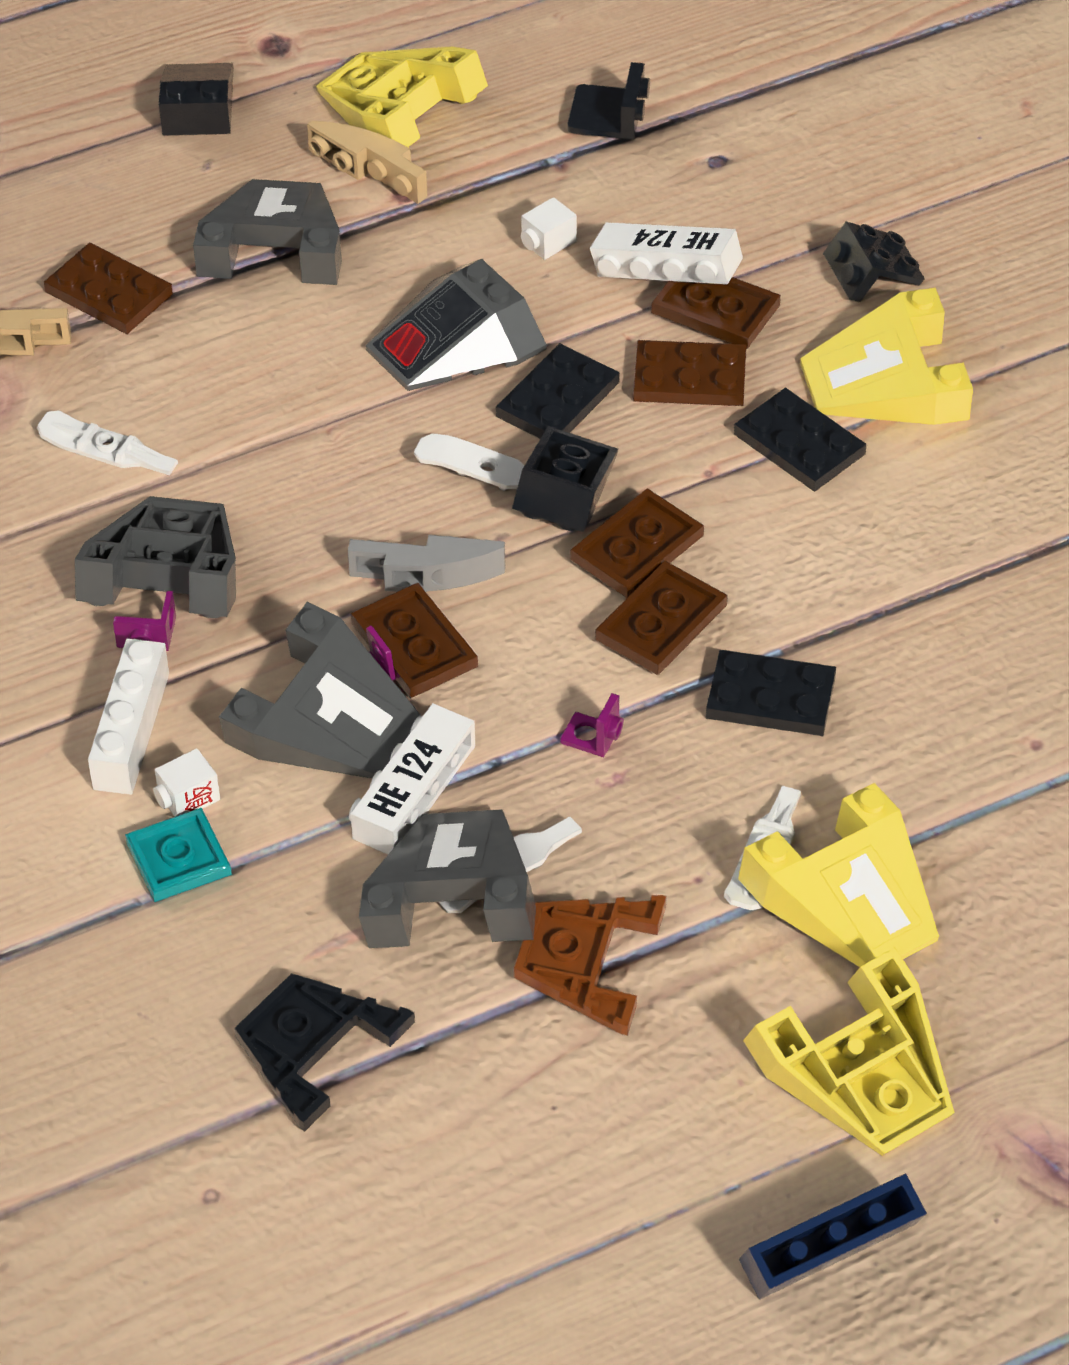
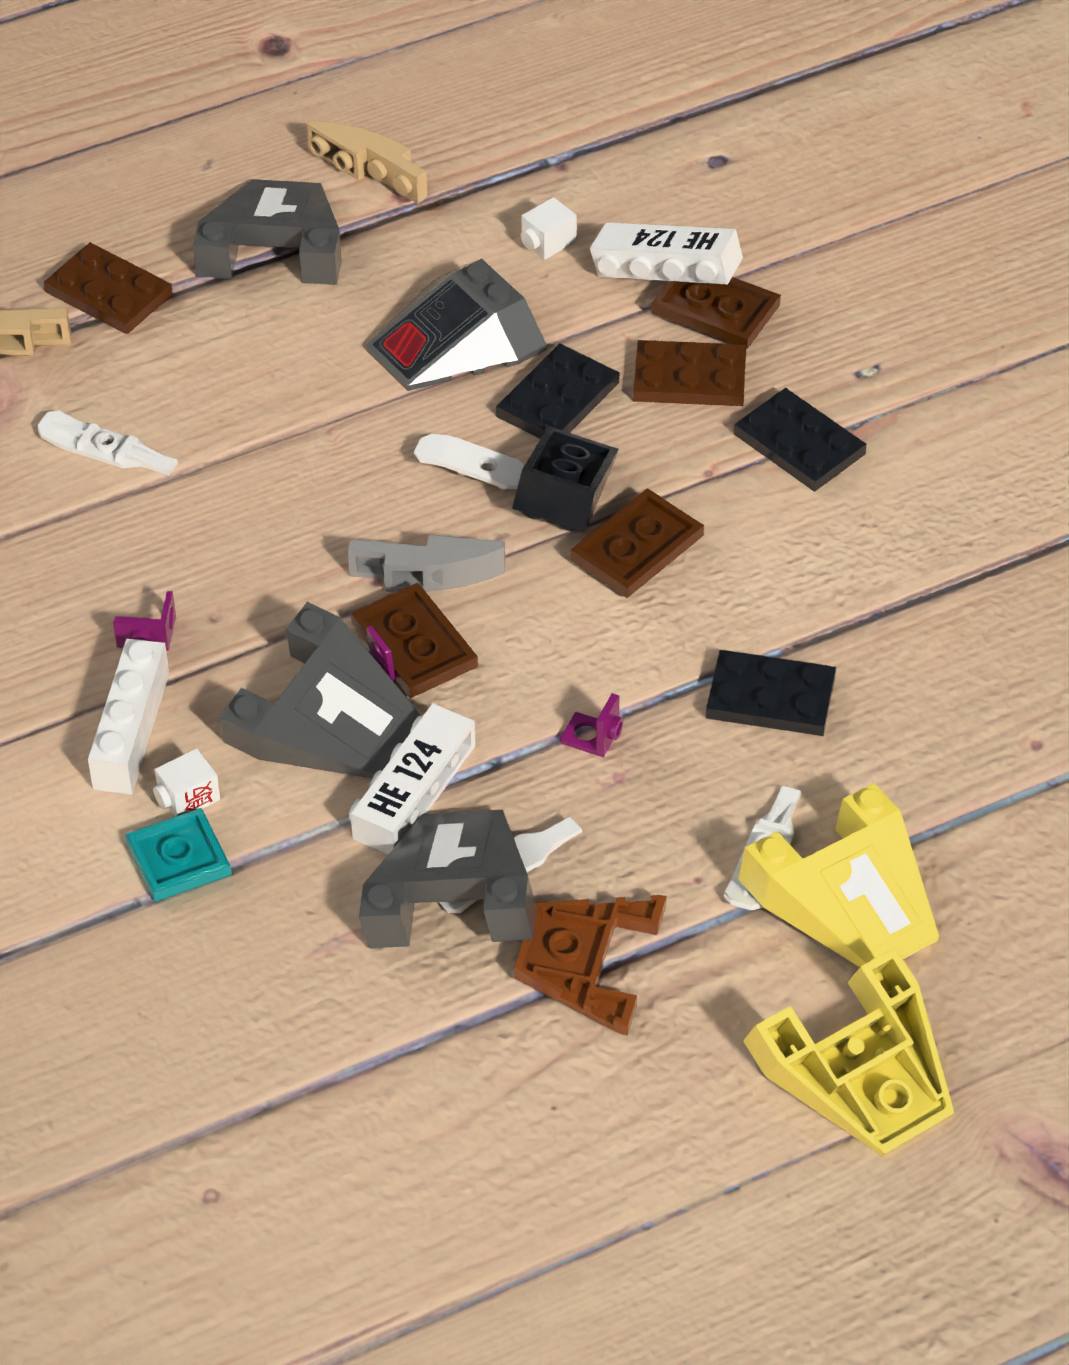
(164, 549): dark grey wedge -> none
(196, 99): black slope -> none
(299, 1027): black wing -> none
(397, 86): light yellow wedge -> none
(608, 109): black bracket -> none
(661, 617): reddish brown plate -> none
(832, 1236): dark blue brick -> none
(863, 254): black bracket -> none
(880, 370): light yellow wedge -> none

